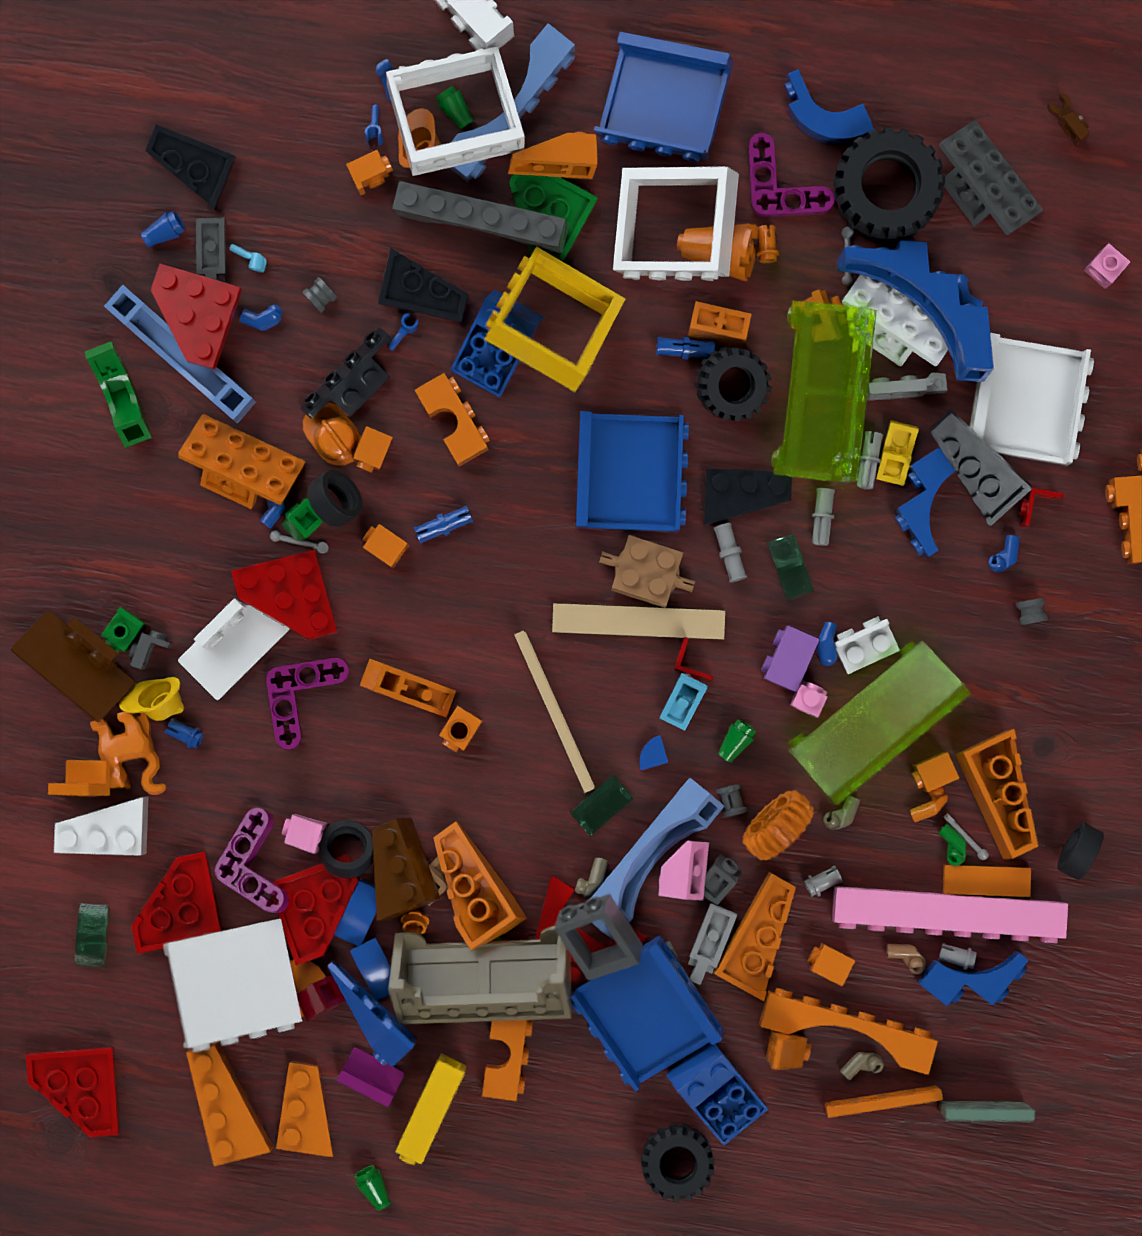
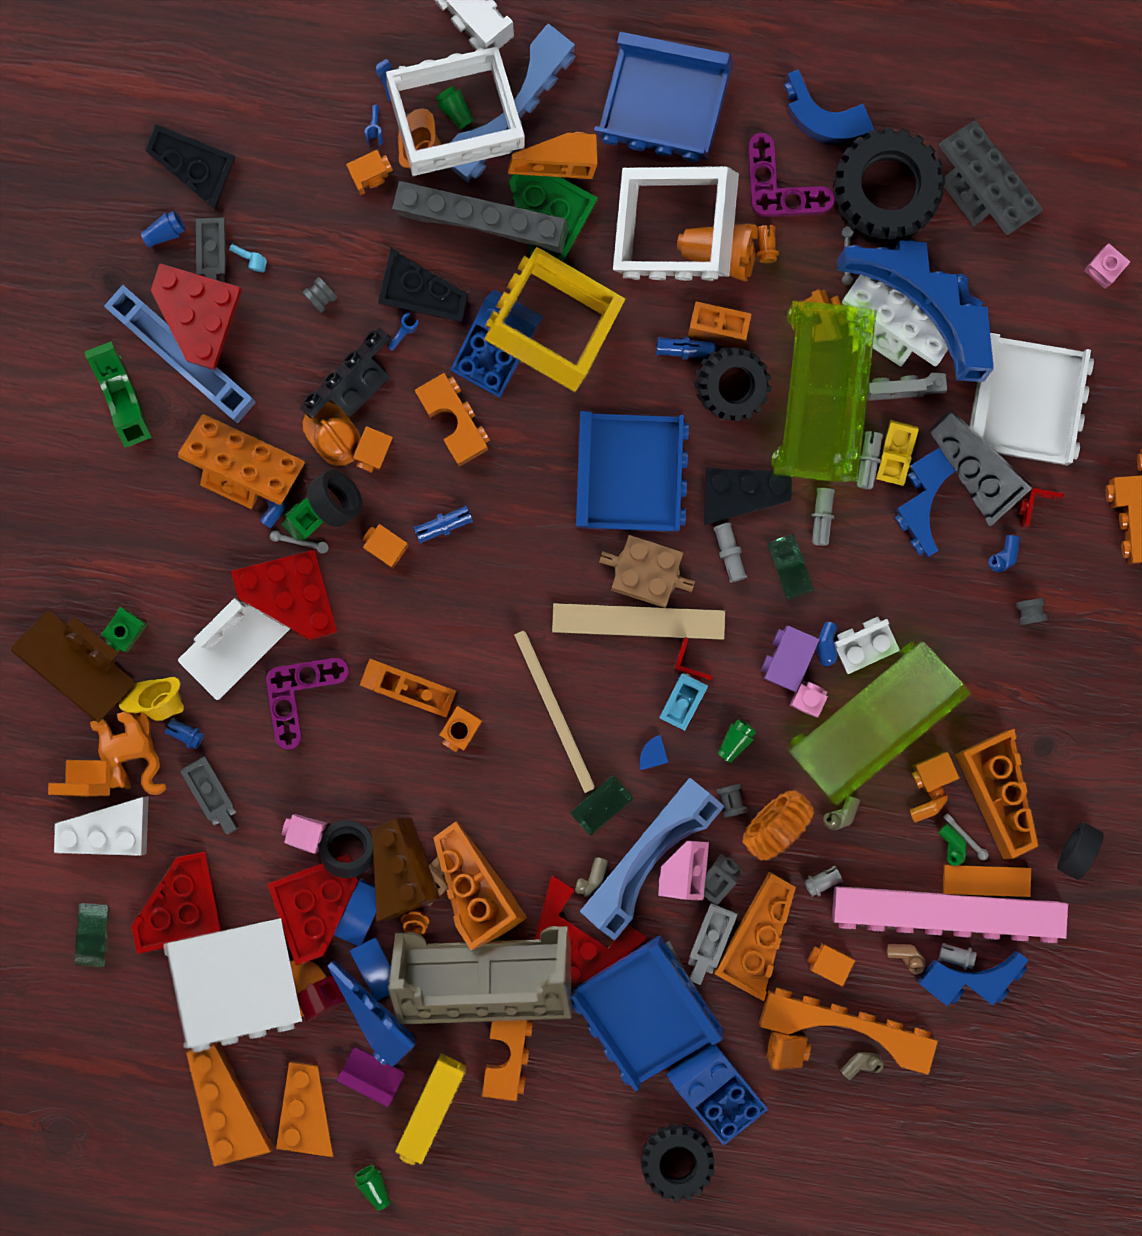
(79, 1086): red plate -> none
(141, 651): dark grey bracket -> none
(210, 794): none -> dark grey hinge
(242, 871): magenta beam -> none
(263, 320): blue arm -> none
(608, 960): dark grey window -> none
(883, 1101): orange tile -> none
(985, 1111): sand green tile -> none
(1073, 125): reddish brown plate -> none

